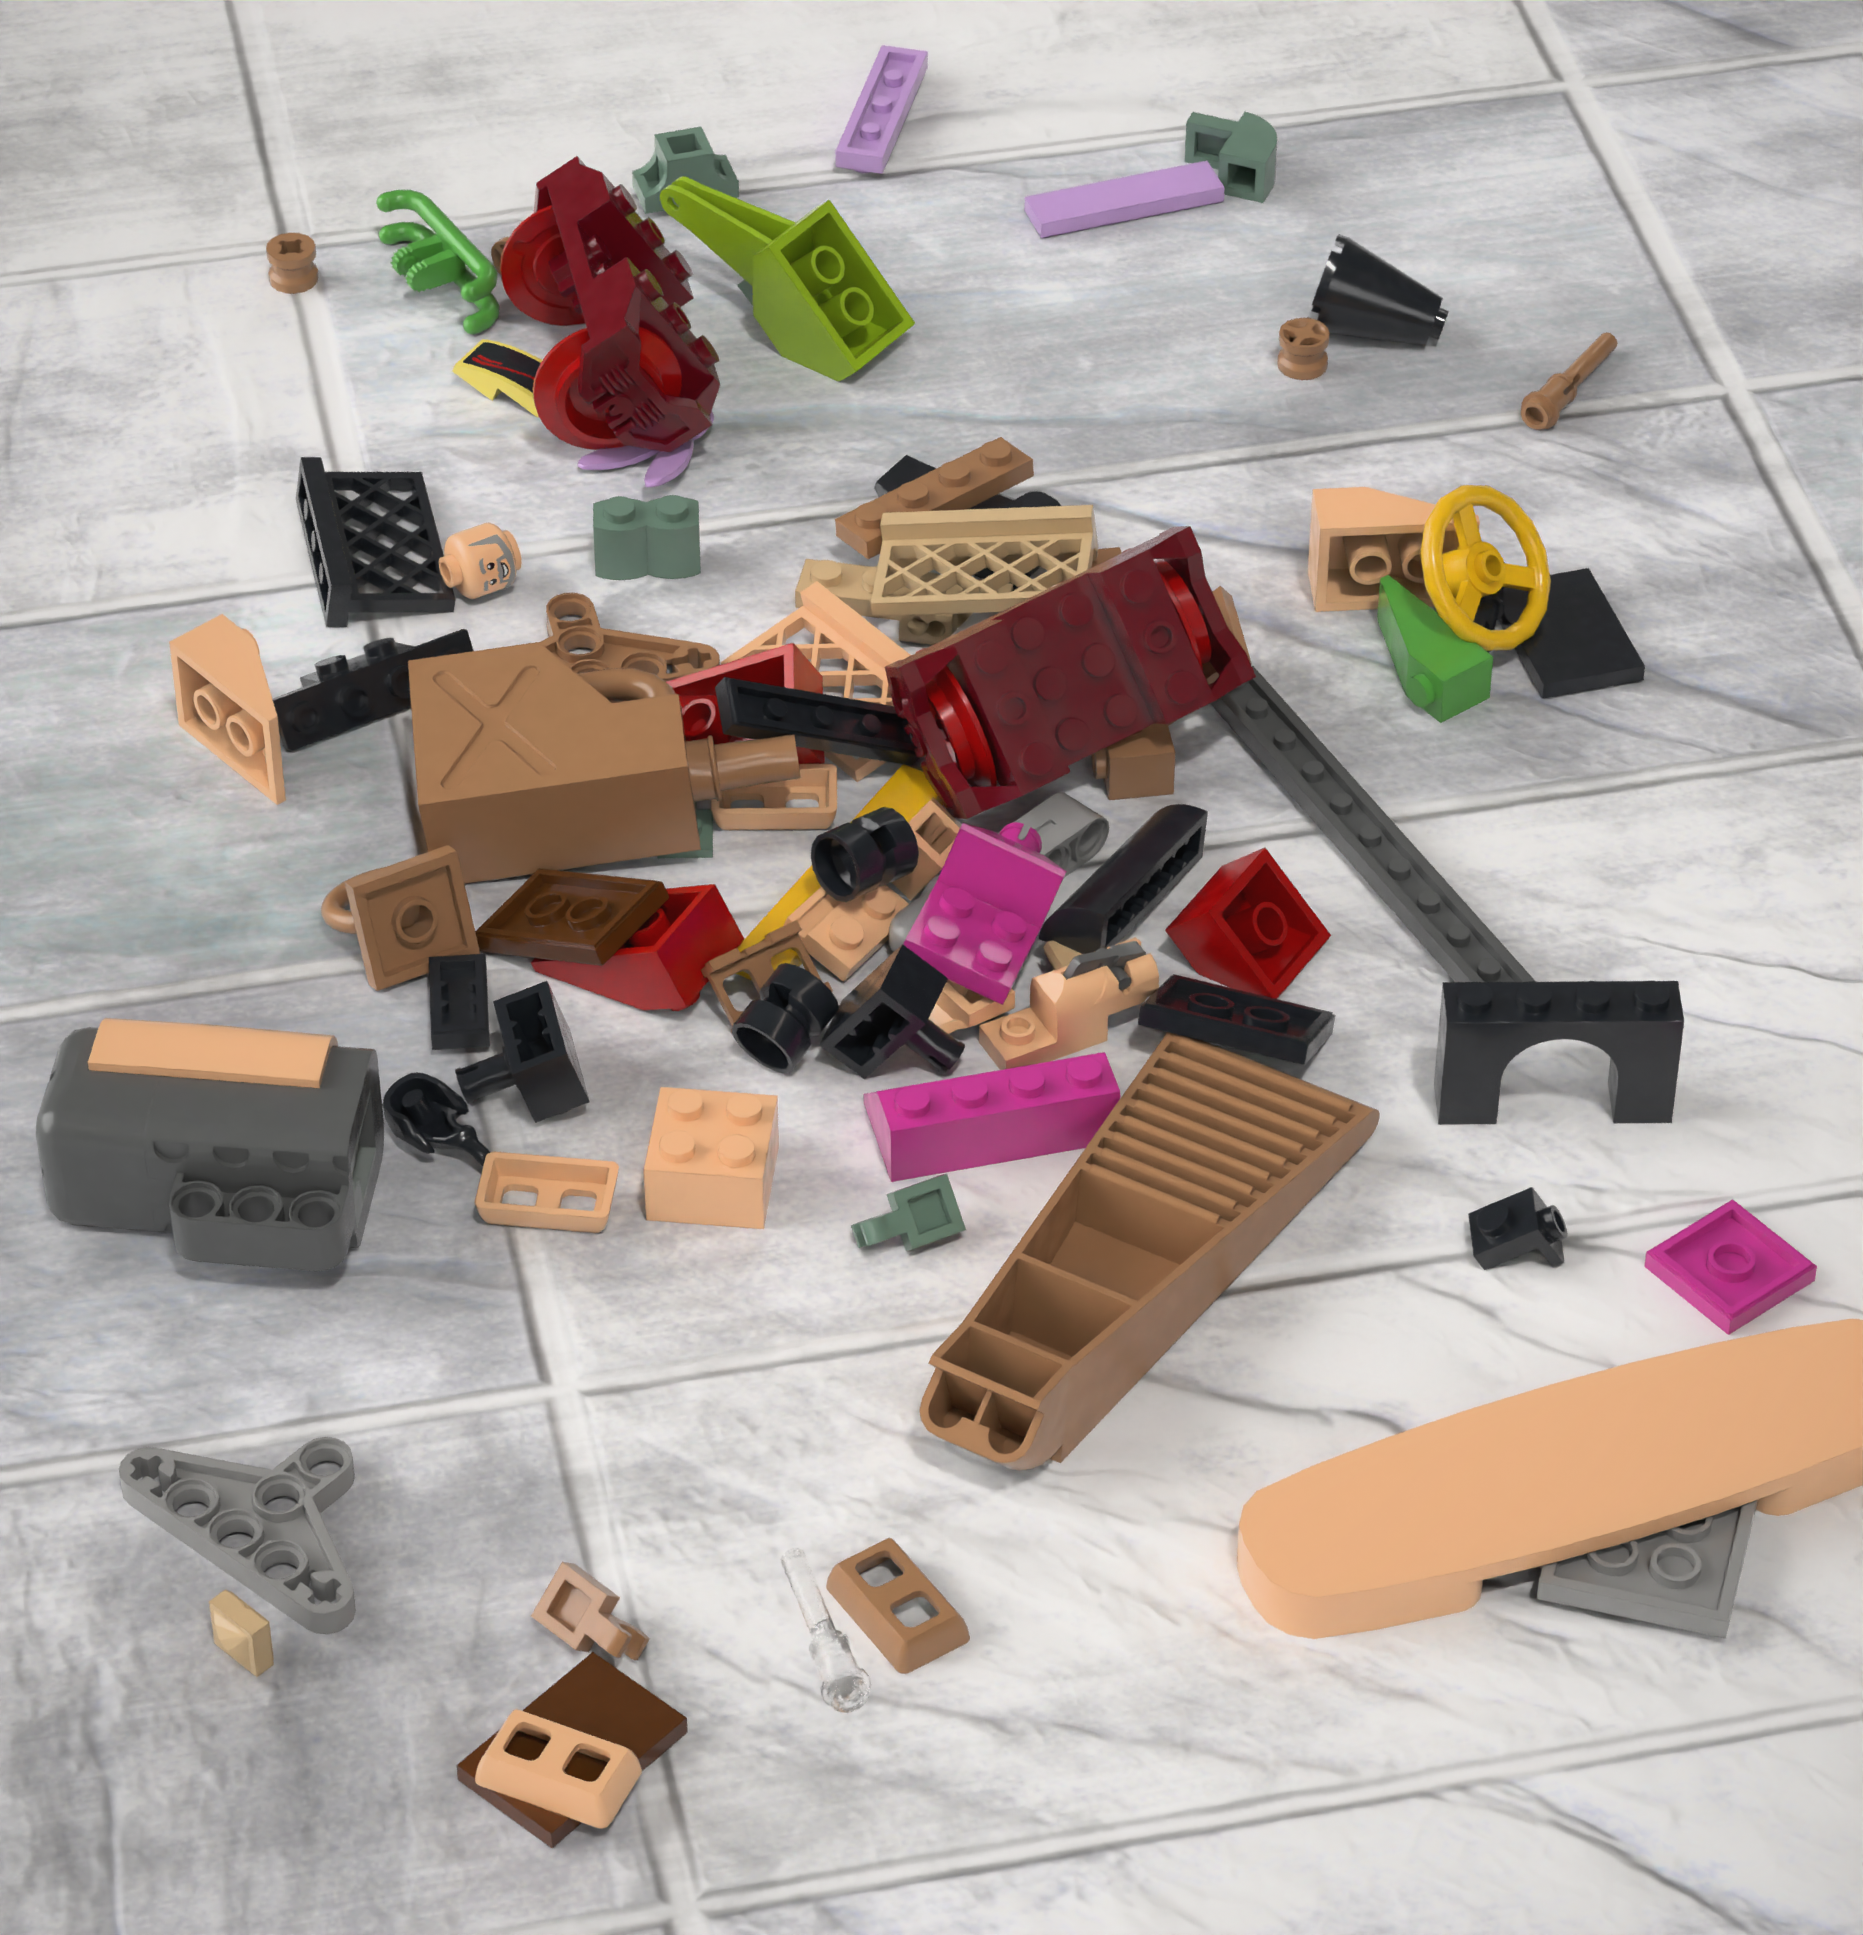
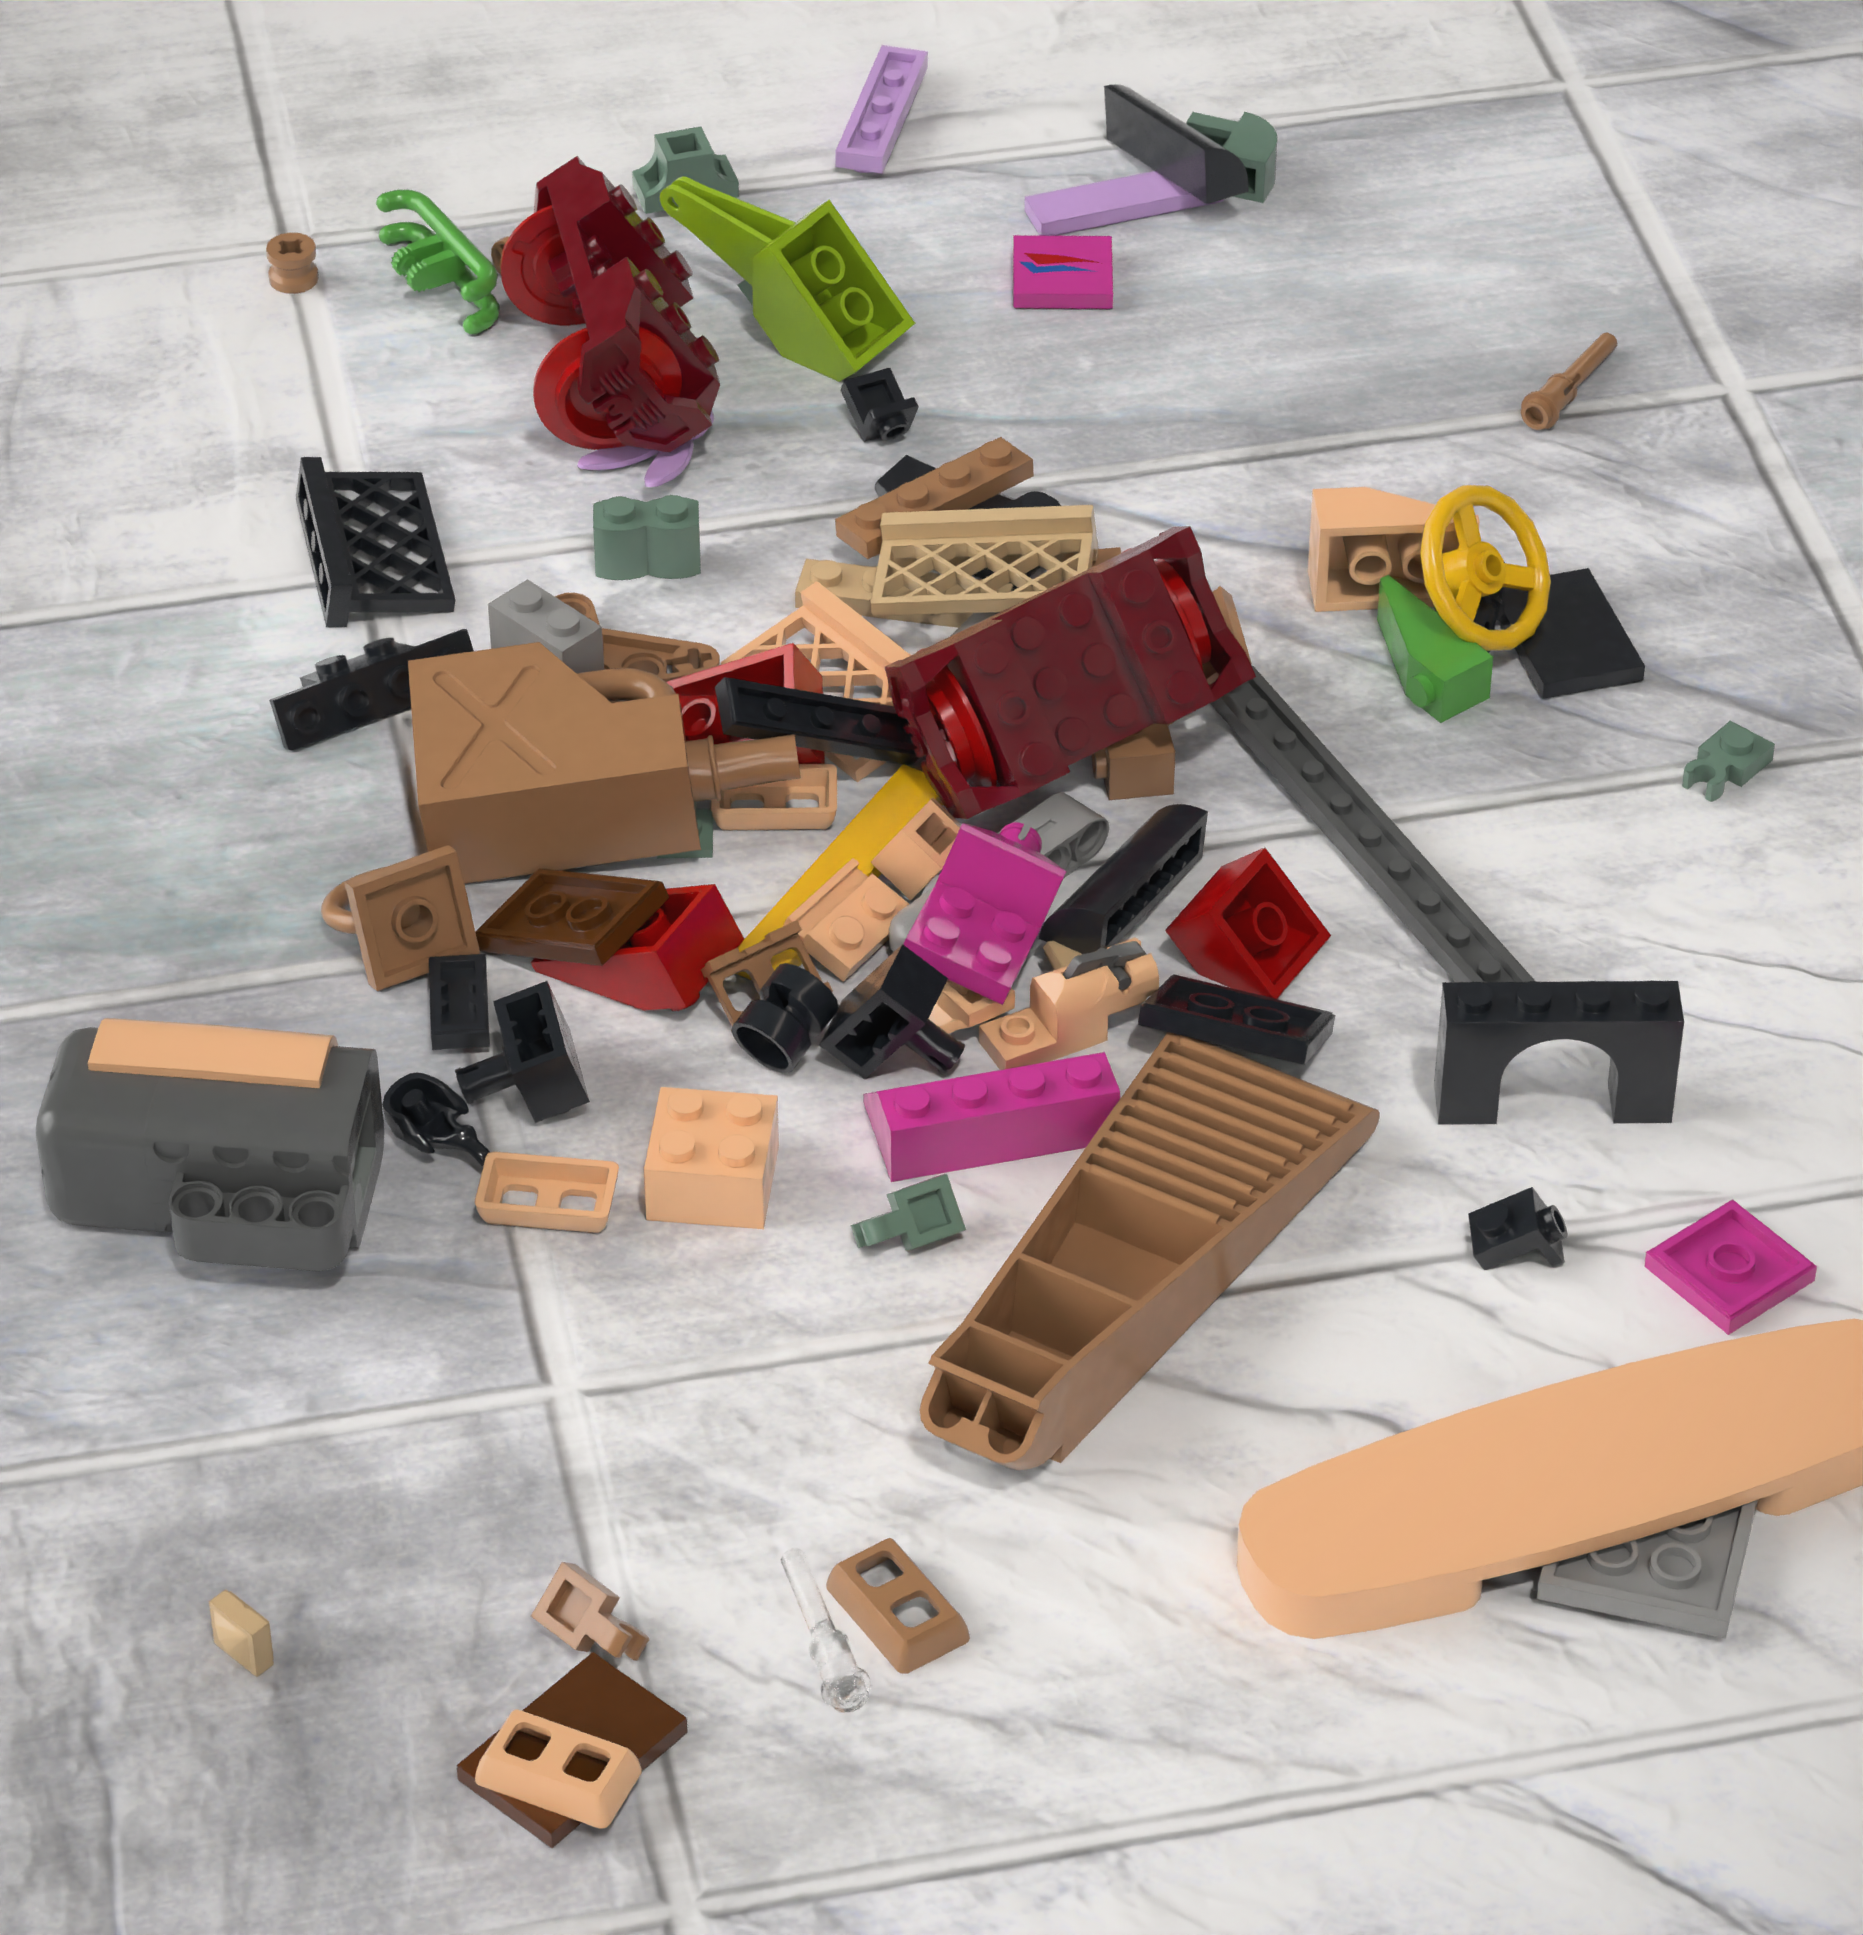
(228, 701): light nougat slope -> none
(237, 1503): light grey beam -> none
(480, 560): light nougat head -> none
(500, 368): slope -> none
(534, 615): none -> light grey brick
(864, 854): black wheel -> none
(878, 405): none -> black bracket
(929, 630): tan piece -> none
(1062, 272): none -> dark pink tile
(1172, 146): none -> black brick
(1303, 348): medium nougat wheel -> none
(1375, 300): black cone -> none
(1726, 756): none -> sand green plate

